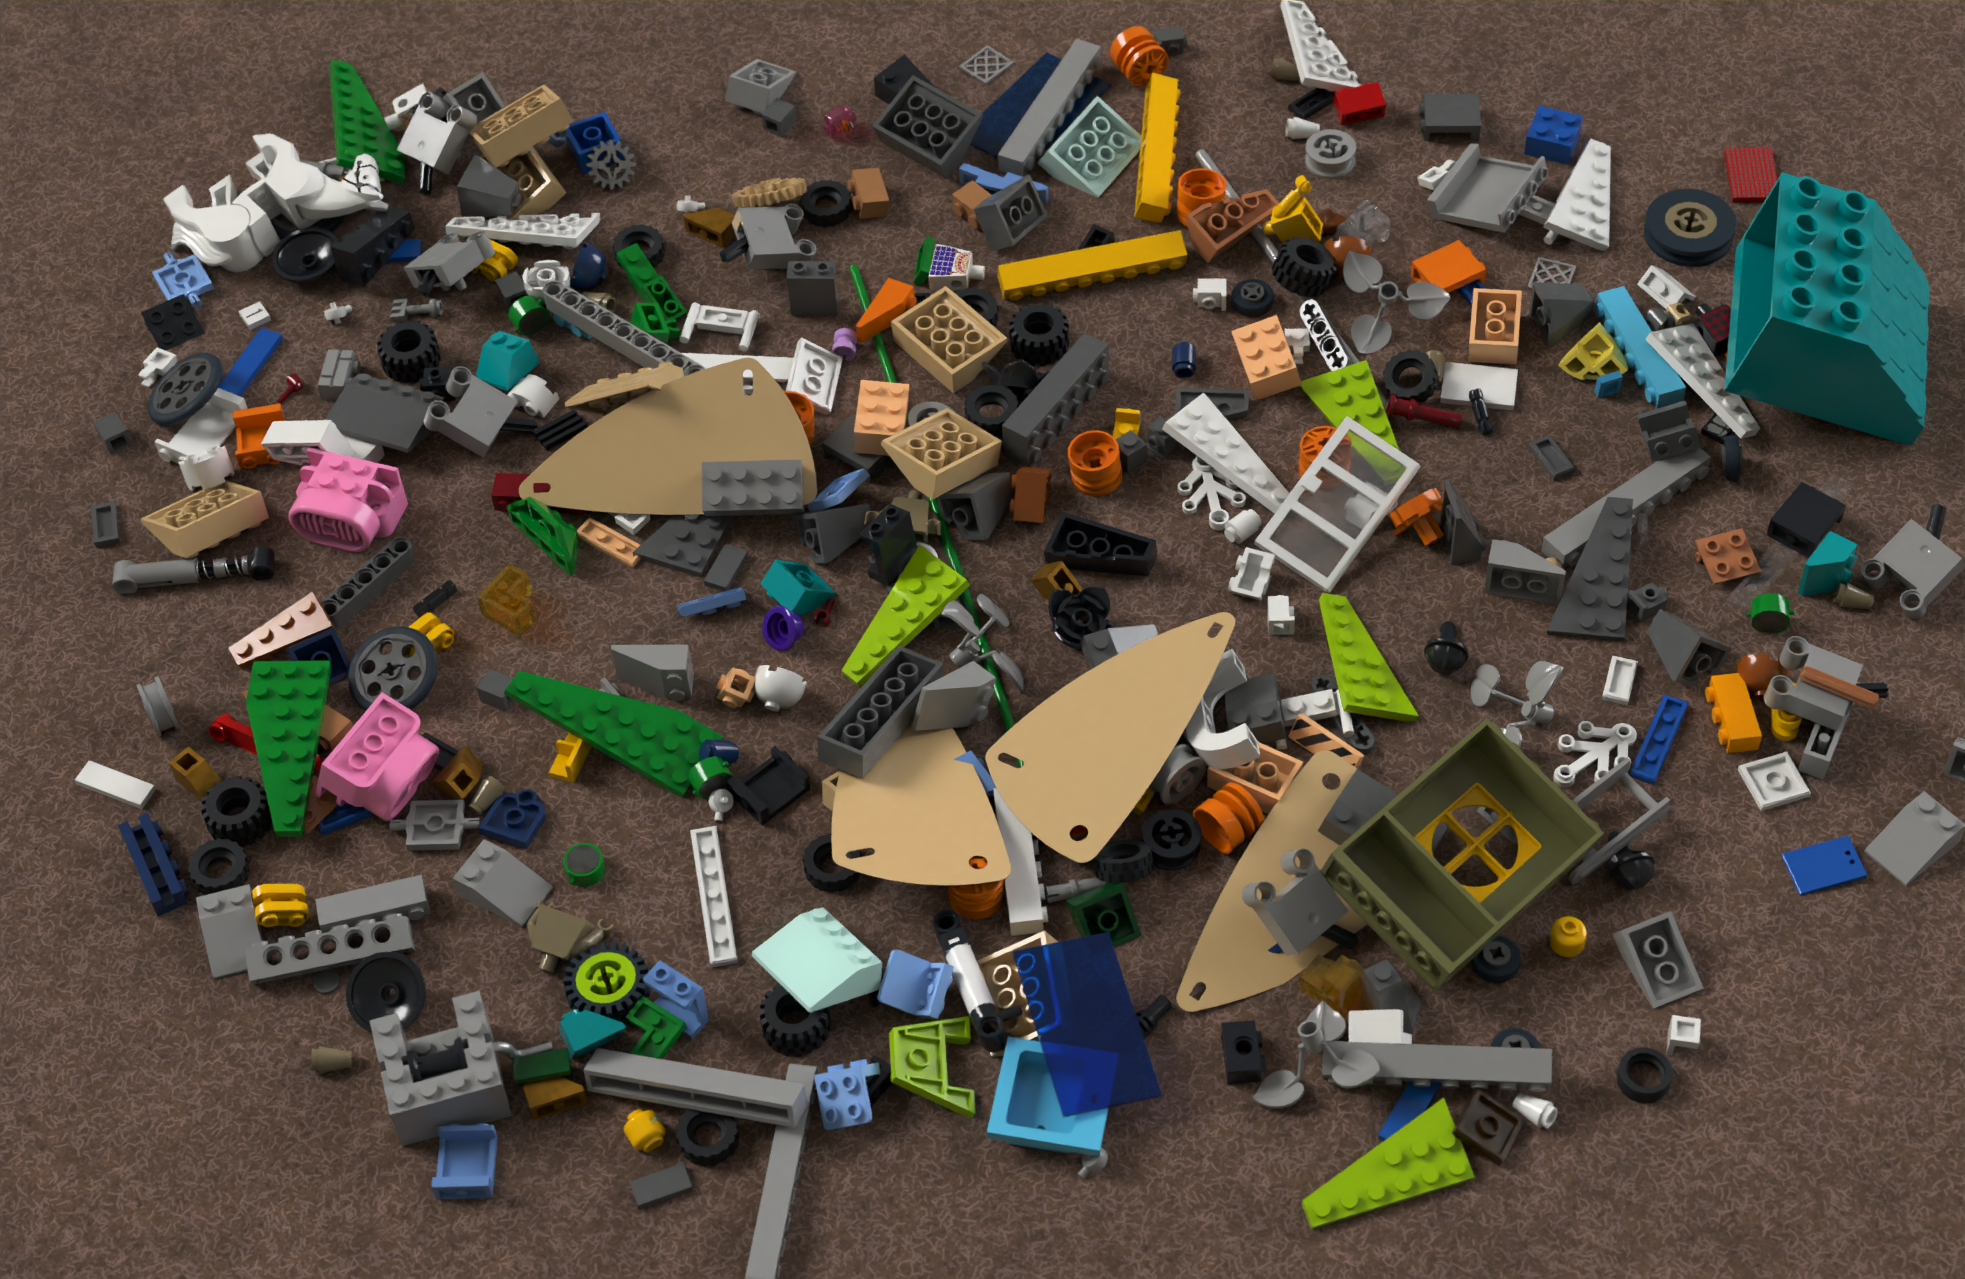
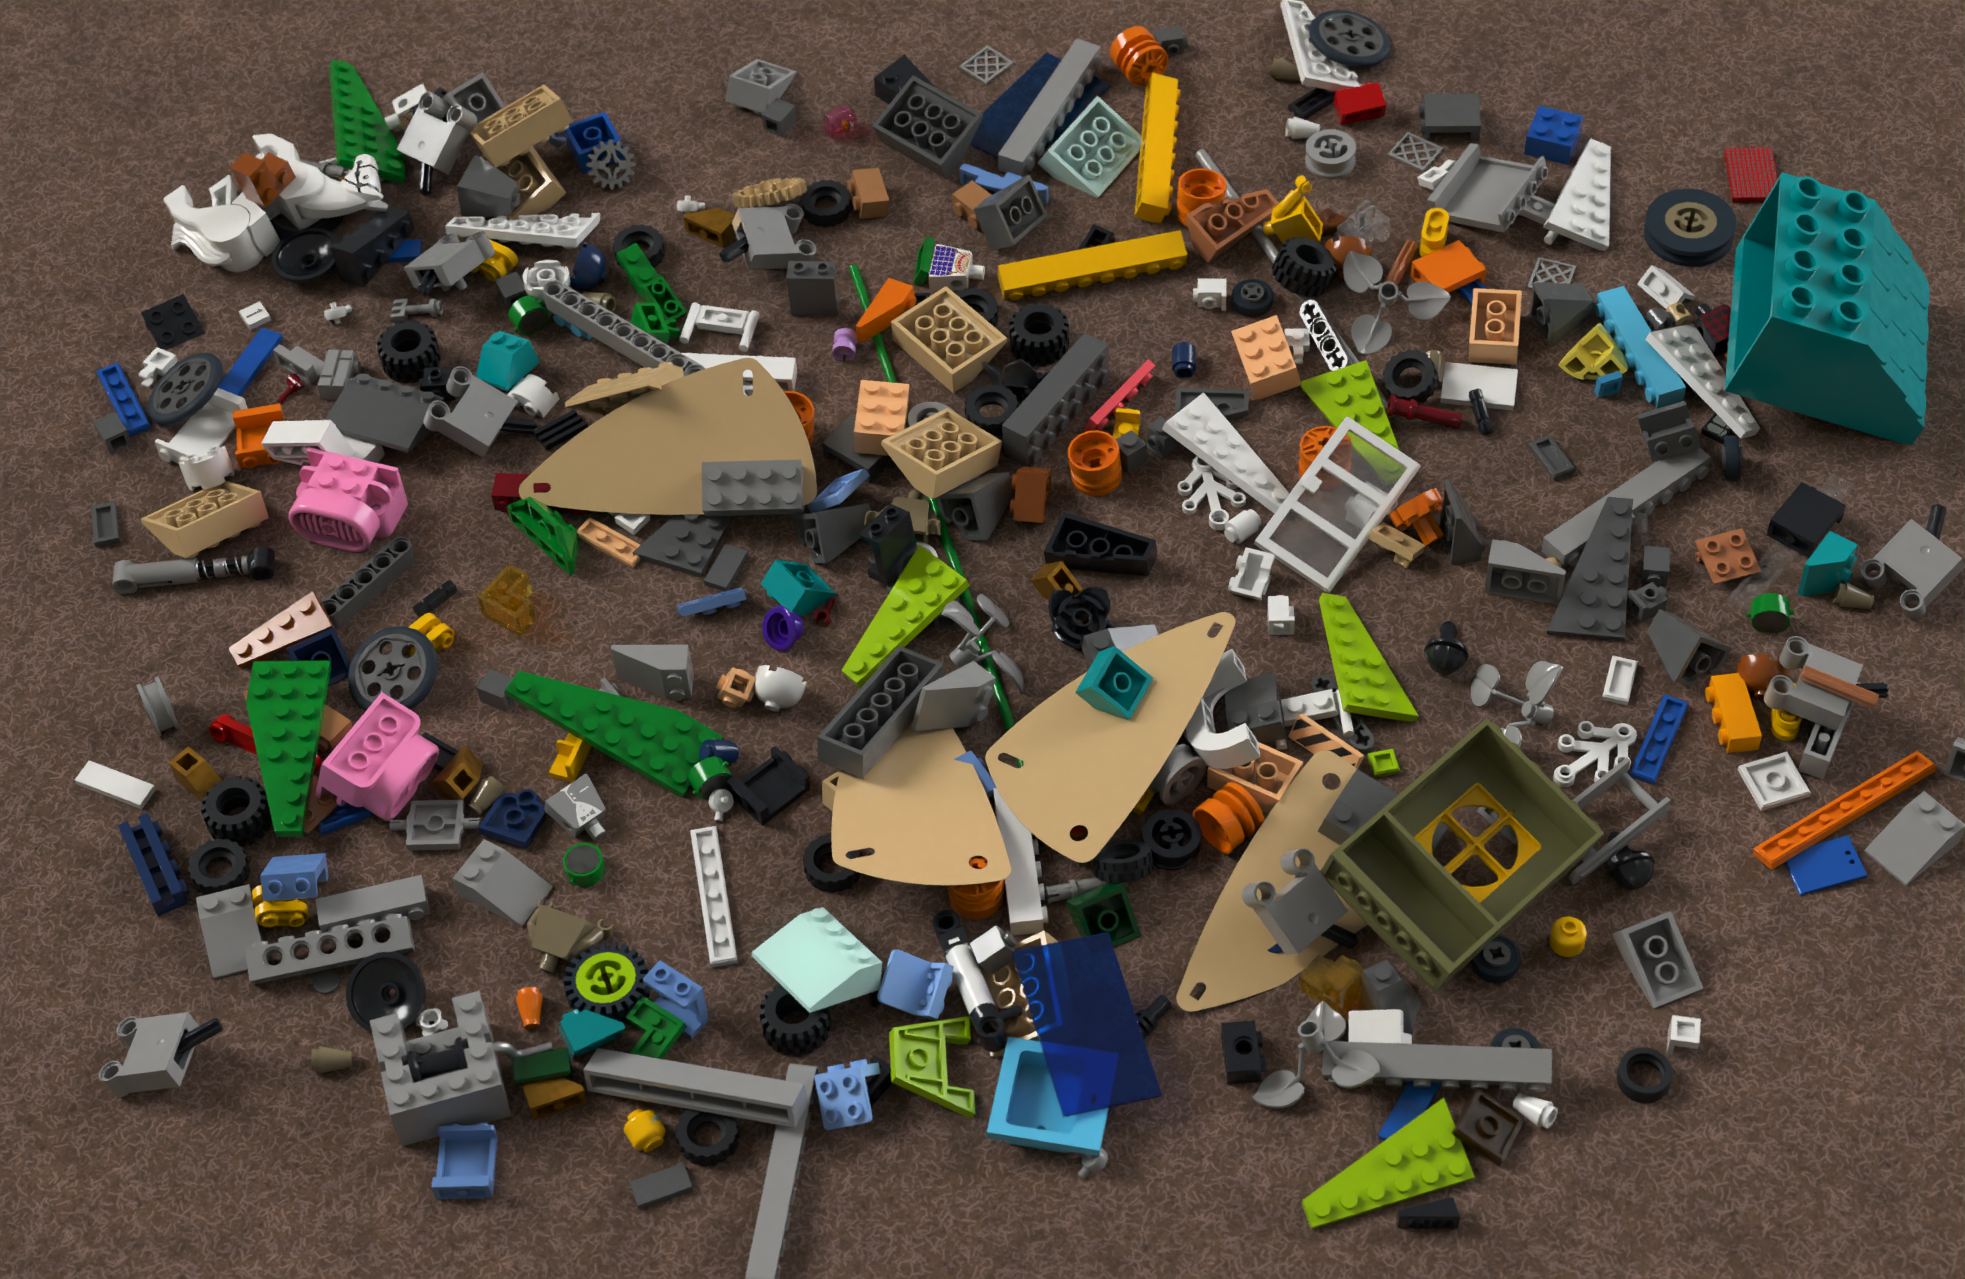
(123, 399): none -> blue tile
(157, 1052): none -> light grey piece
(183, 277): light blue plate -> none
(262, 178): none -> dark orange brick
(293, 876): none -> medium blue panel
(299, 362): none -> light grey panel
(428, 1016): none -> white plate
(529, 1005): none -> orange cone
(578, 808): none -> light grey torso
(815, 374): white tile -> none
(994, 949): none -> brick
(1114, 683): none -> teal slope
(1126, 391): none -> coral plate
(1349, 38): none -> wedge
(1383, 763): none -> lime tile
(1402, 262): none -> nougat axle
(1404, 546): none -> tan hinge
(1422, 142): none -> light grey window
(1431, 1215): none -> black slope
(1434, 231): none -> yellow brick
(1655, 565): none -> dark grey brick
(1844, 810): none -> orange tile

